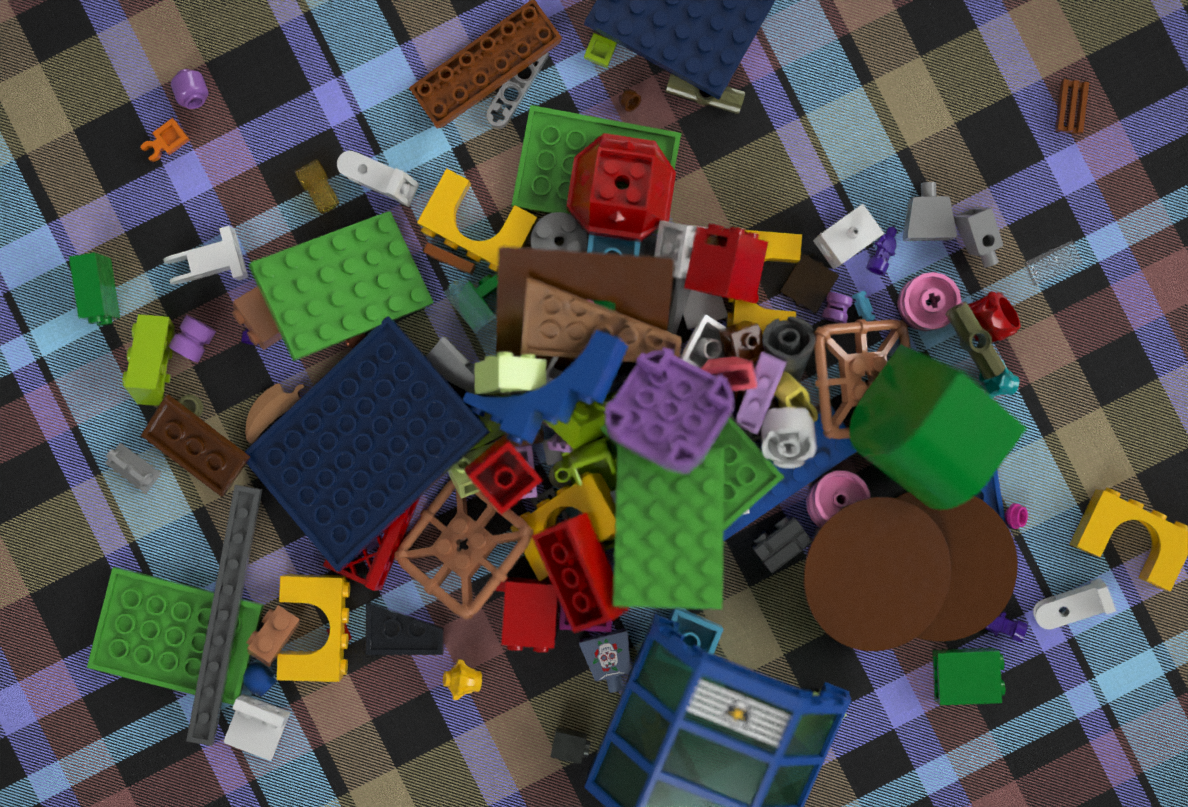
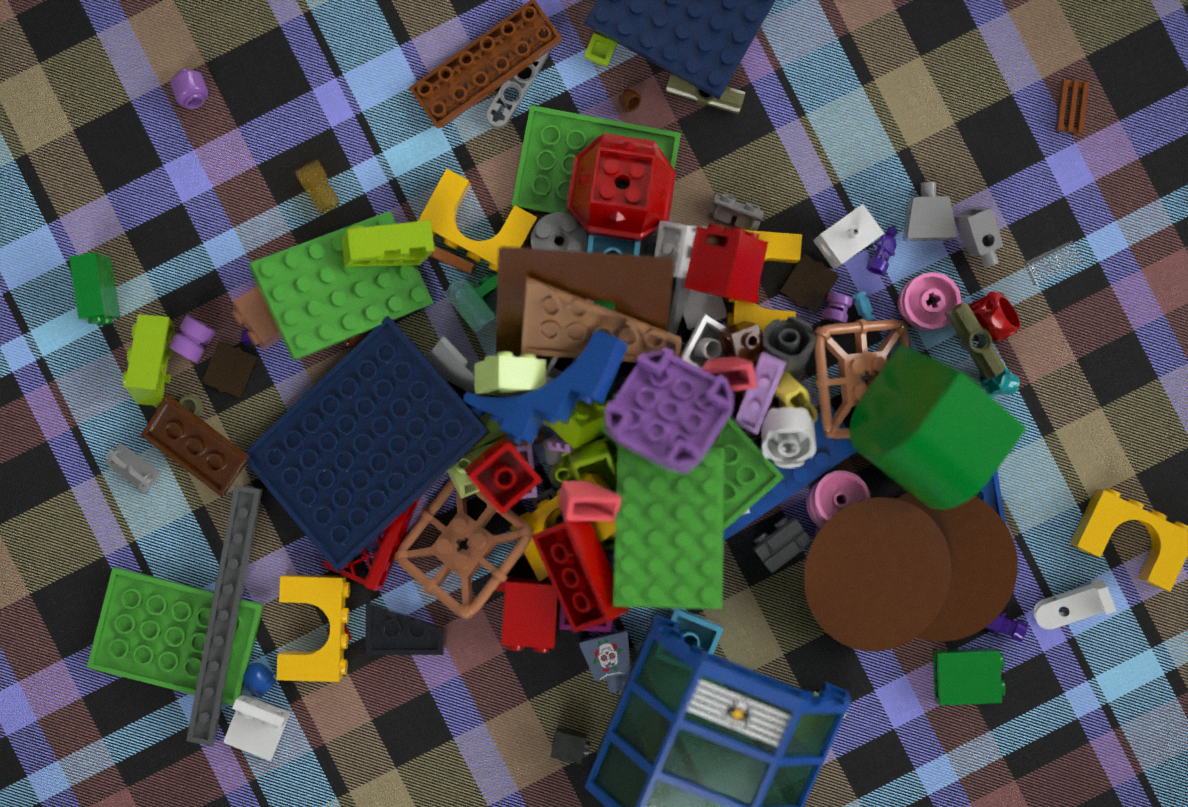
(168, 138): orange plate -> none
(212, 259): white piece -> none
(230, 369): none -> dark brown piece
(268, 408): medium nougat piece -> none
(273, 636): nougat brick -> none
(378, 177): white piece -> none
(388, 244): none -> lime wedge
(462, 680): yellow rock -> none
(588, 502): none -> coral slope
(745, 214): none -> light grey hinge
(1016, 516): dark pink plate -> none

